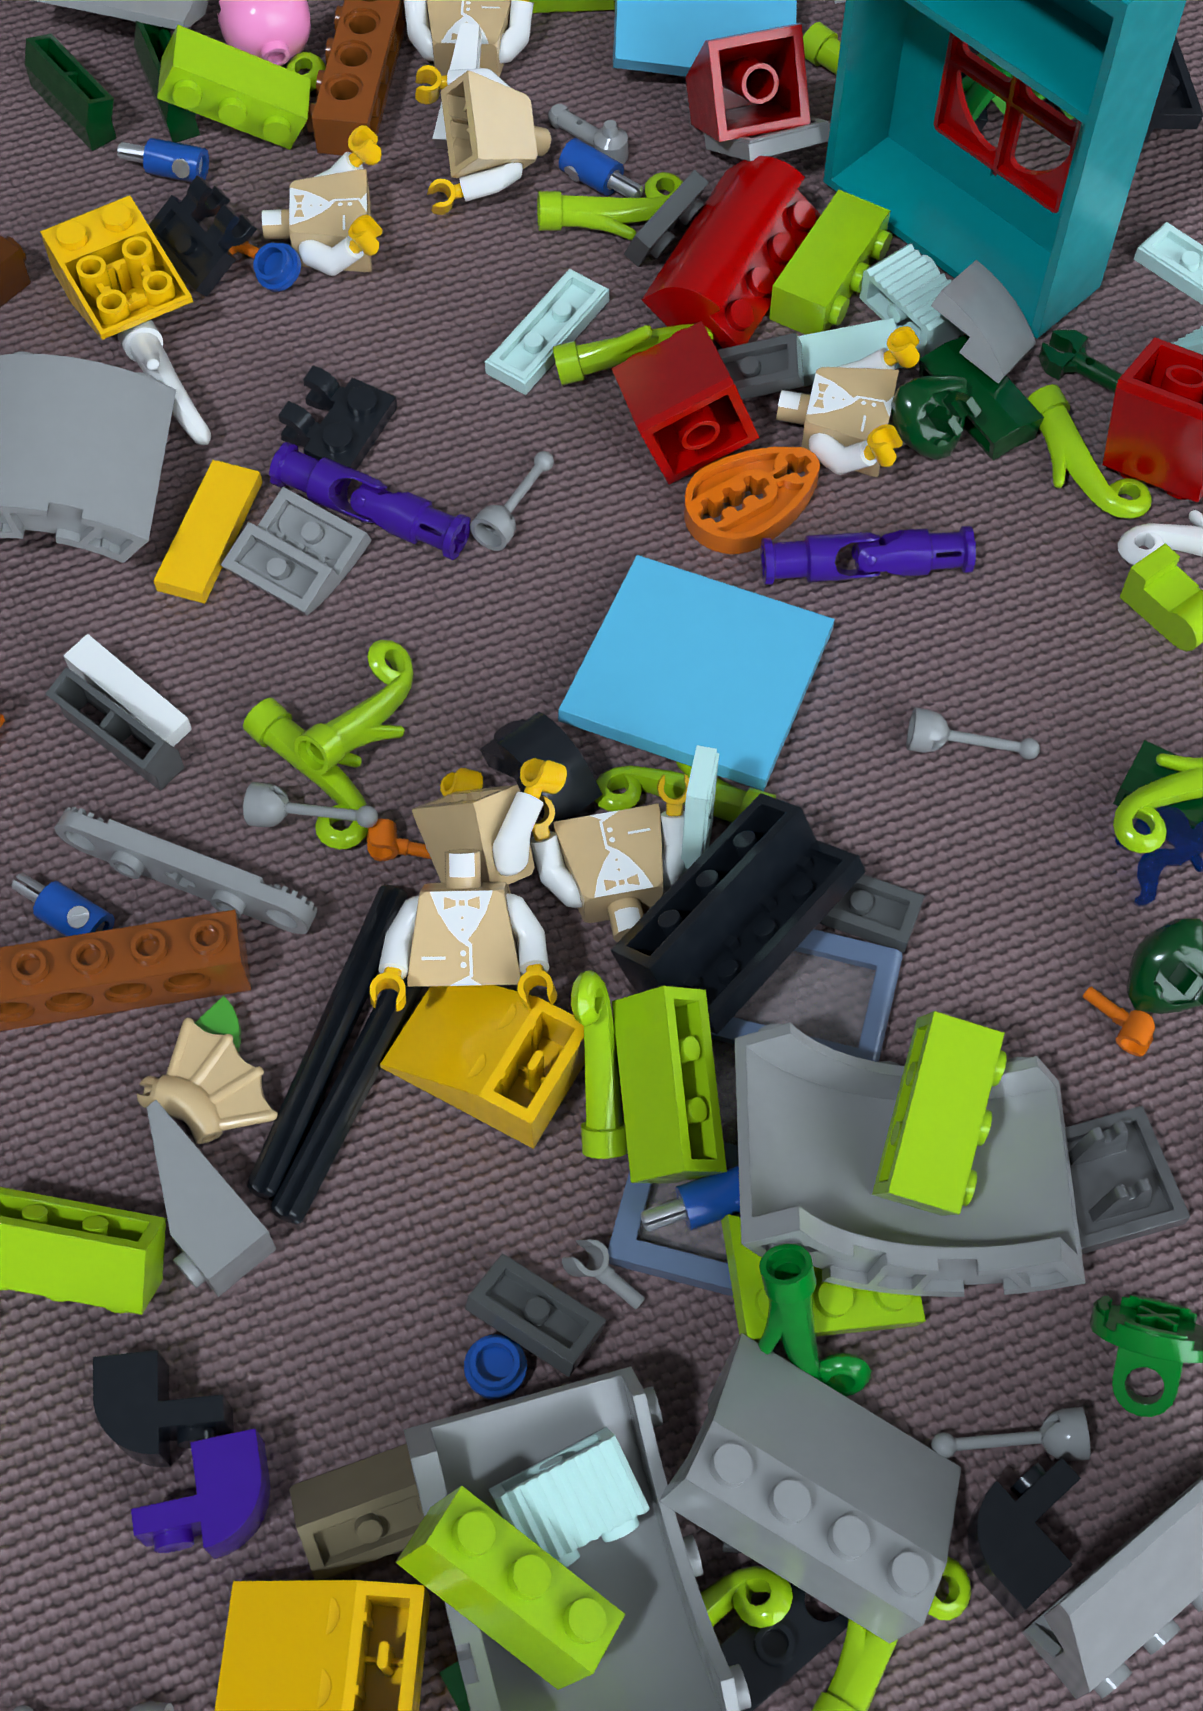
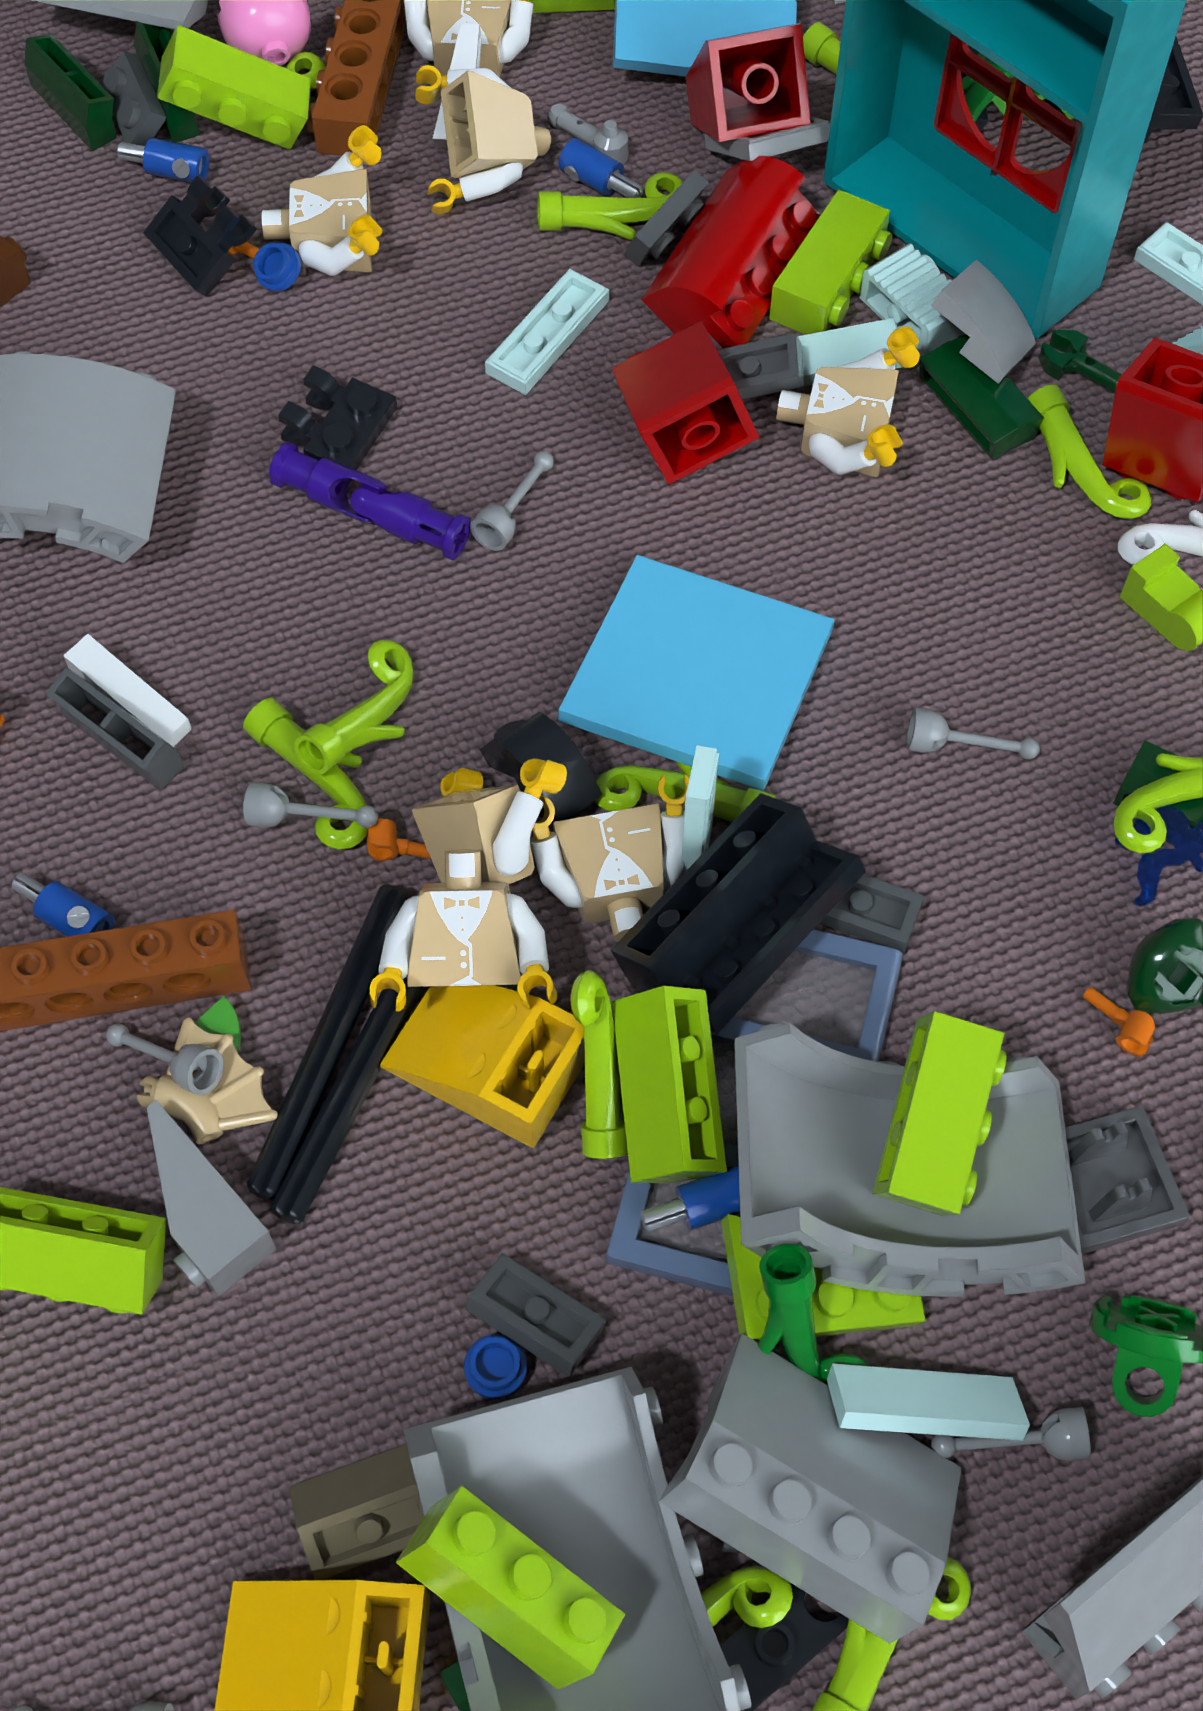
(114, 268): yellow slope -> none
(135, 101): none -> dark grey plate
(141, 1418): black brick -> none
(145, 346): white plant -> none
(191, 1057): none -> light grey hinge
(208, 531): yellow tile -> none
(225, 886): light grey piece -> none
(228, 1504): dark purple brick -> none
(296, 552): light grey slope -> none
(574, 1497): light aqua brick -> none
(576, 360): lime plant -> none
(599, 1268): light grey hand -> none
(760, 473): orange piece -> none
(898, 553): dark purple piece -> none
(927, 1402): none -> light aqua tile
(932, 413): dark green piece -> none
(1007, 1545): black brick -> none

